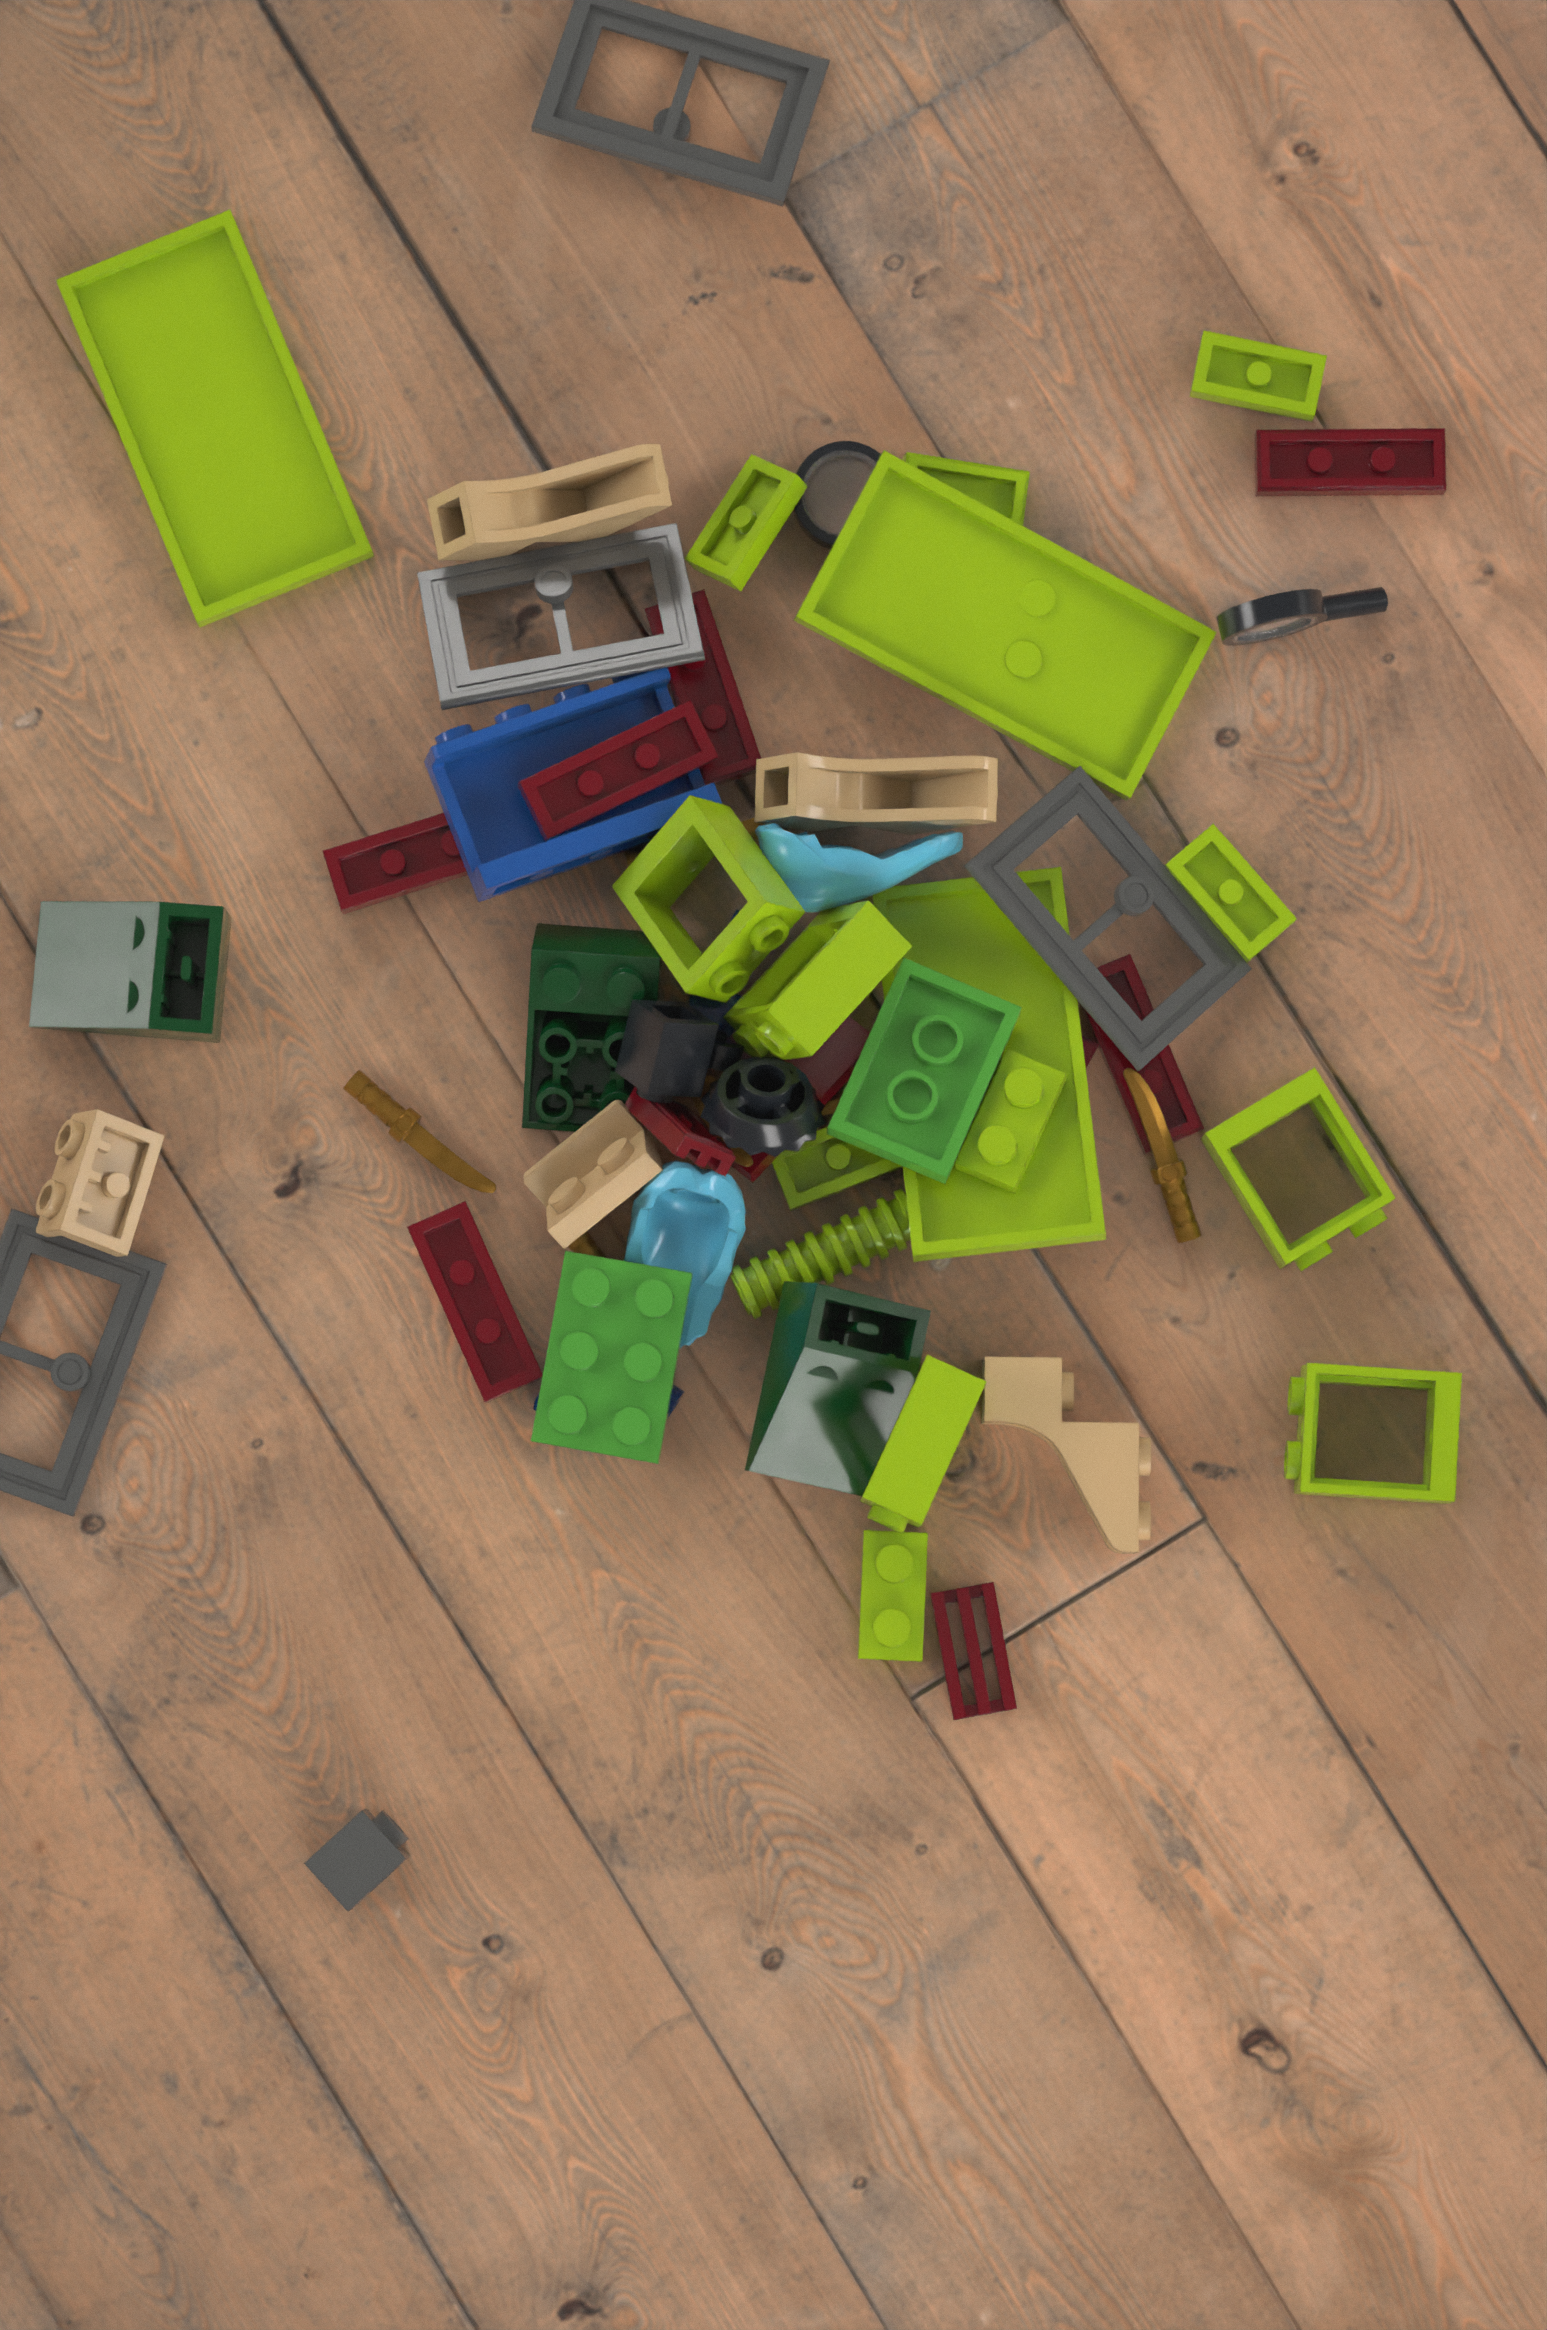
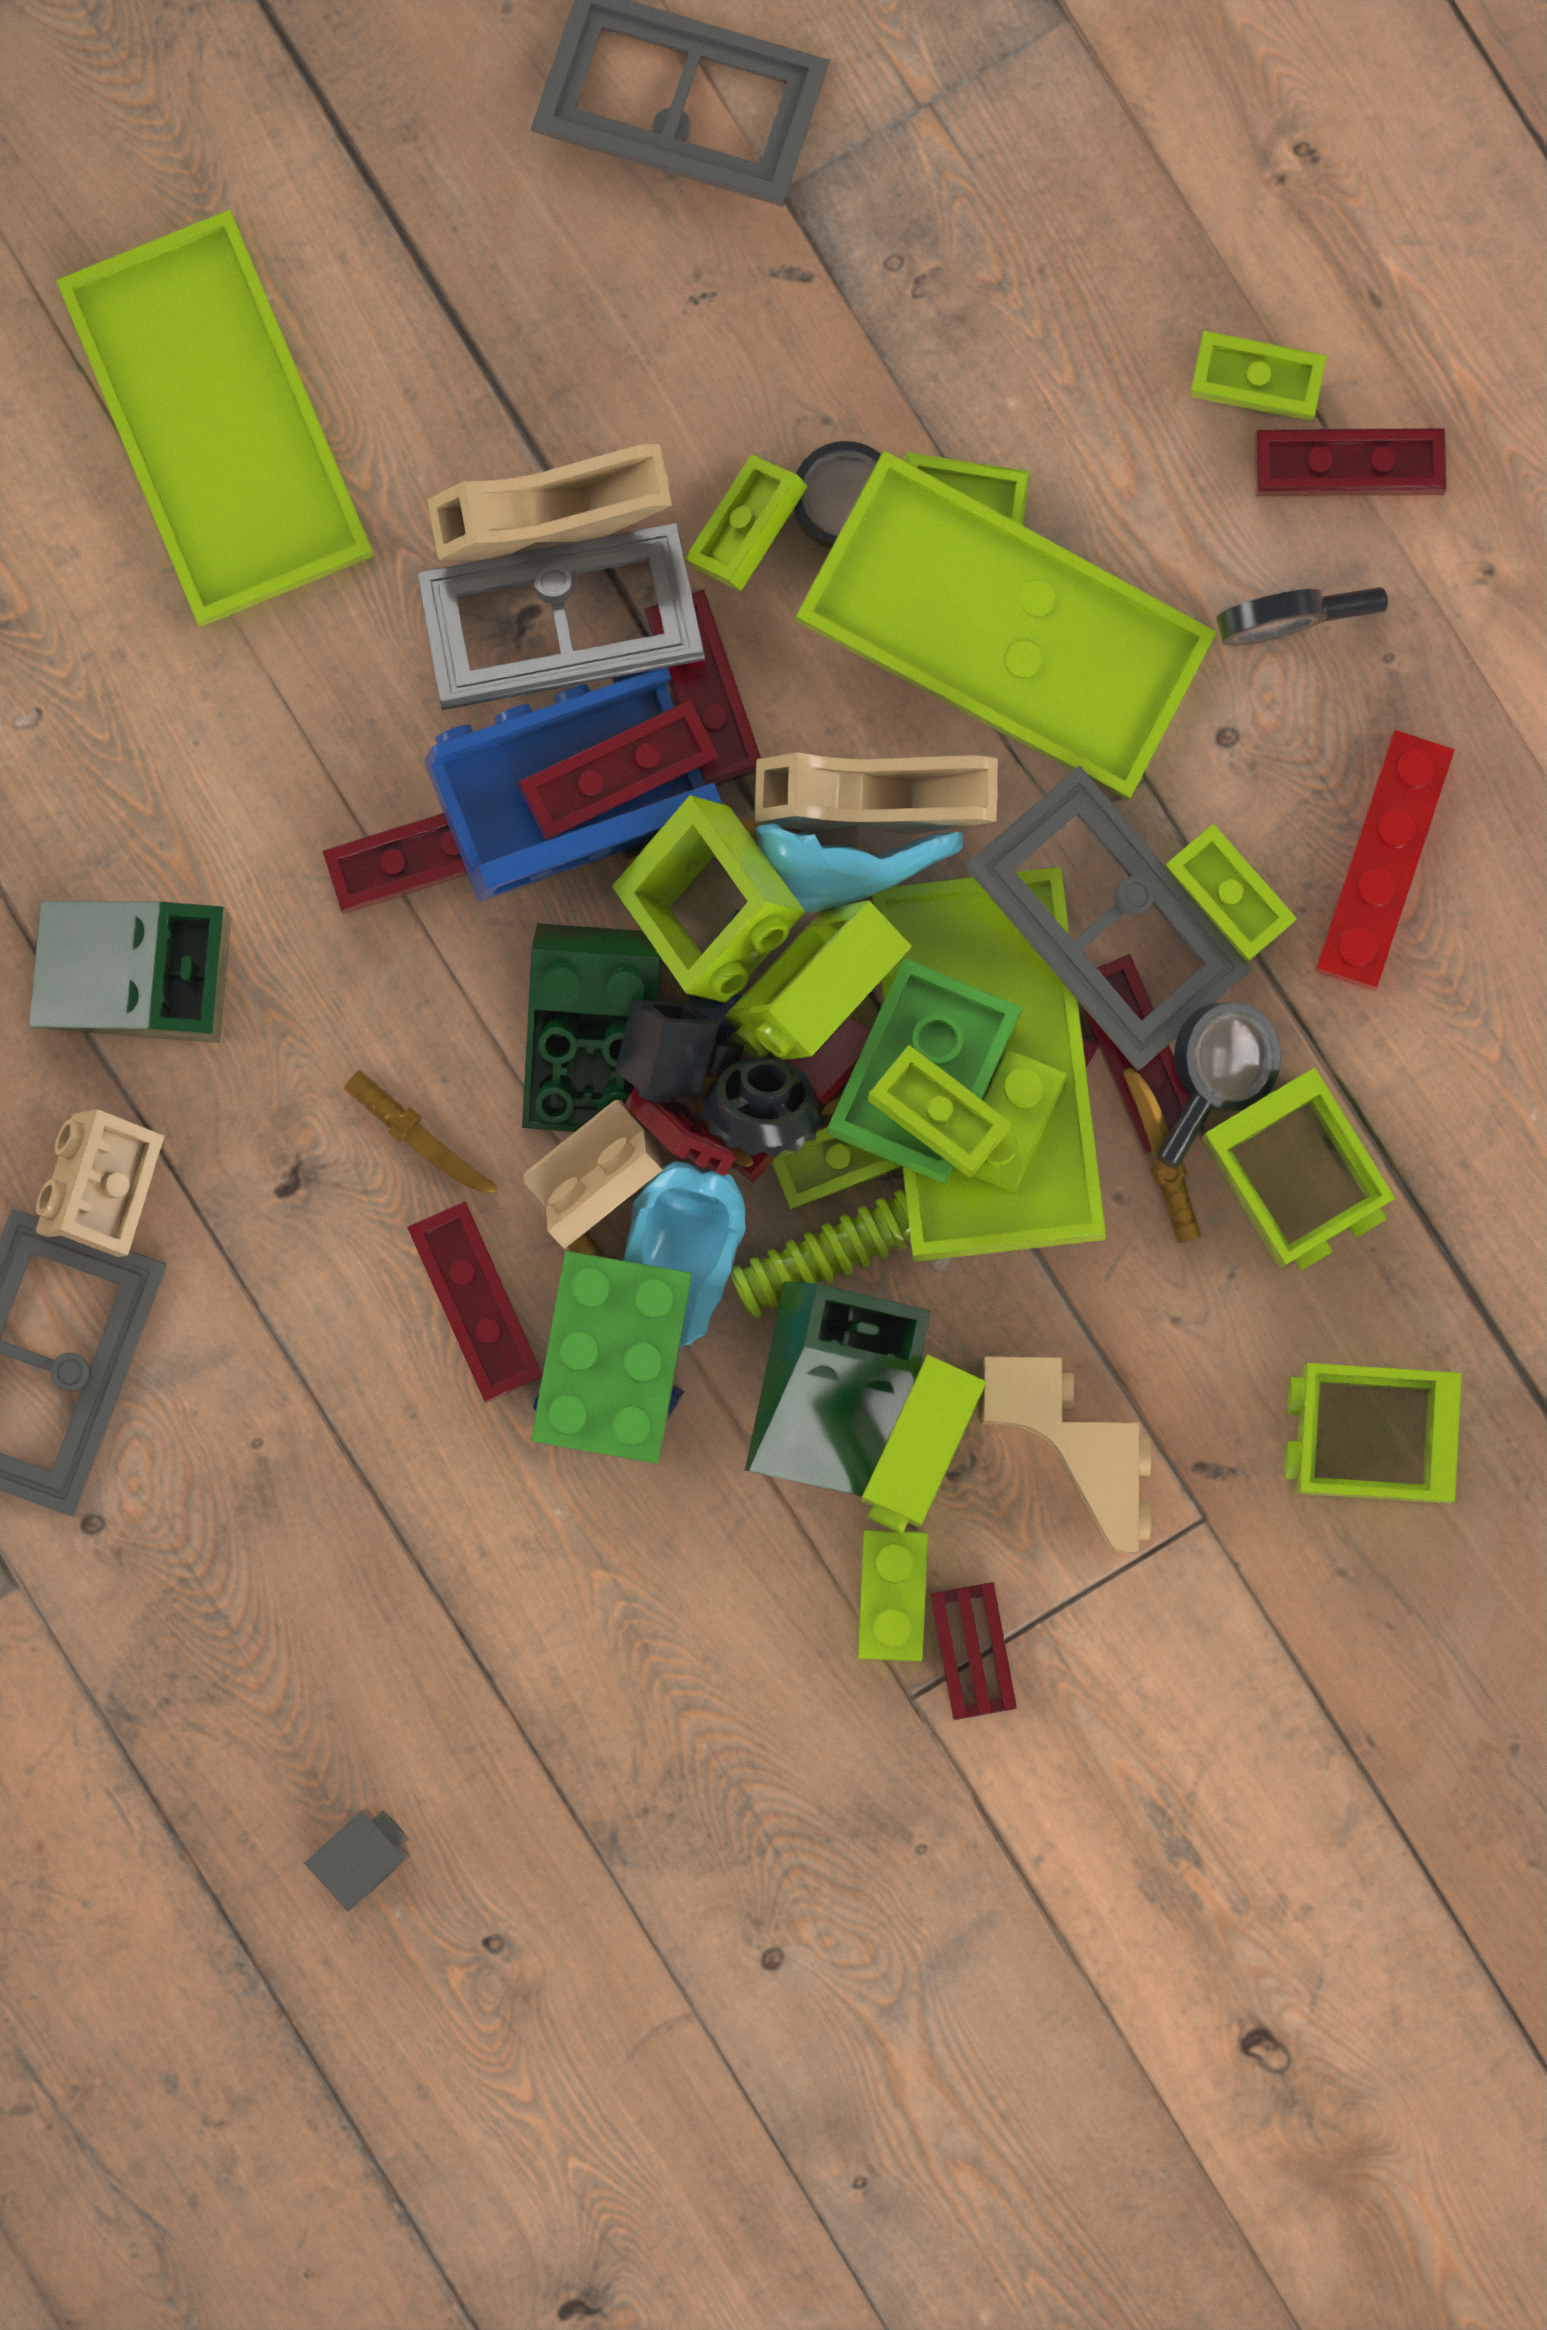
(939, 1111): none -> lime plate
(1224, 1063): none -> piece
(1384, 860): none -> red plate

